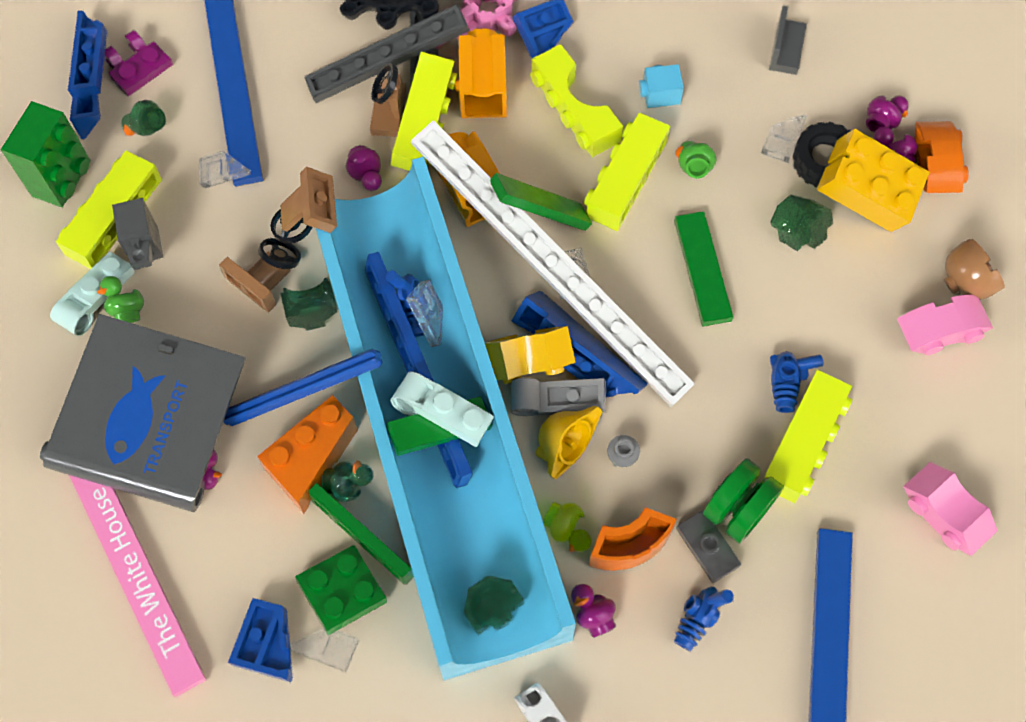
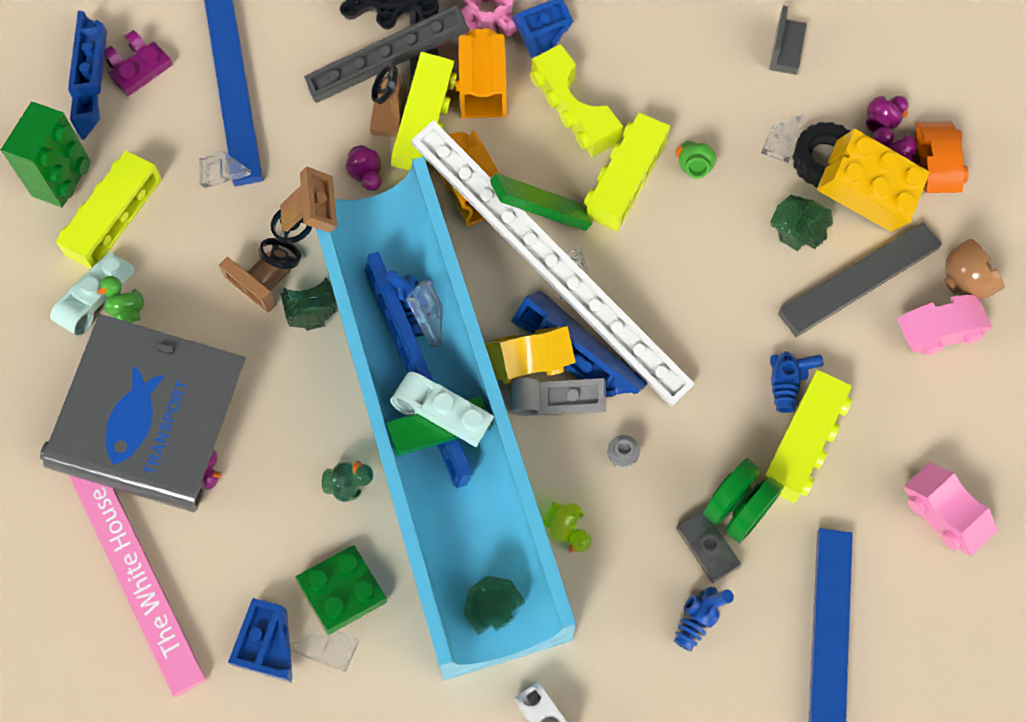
(137, 233): dark grey hinge -> none
(143, 119): clear green animal -> none
(303, 387): blue axle -> none
(308, 450): orange wedge -> none
(361, 534): green tile -> none
(566, 437): yellow hat -> none
(595, 611): magenta animal -> none
(633, 543): orange brick -> none
(661, 86): medium azure brick -> none
(703, 269): green tile -> none
(859, 279): none -> dark grey tile

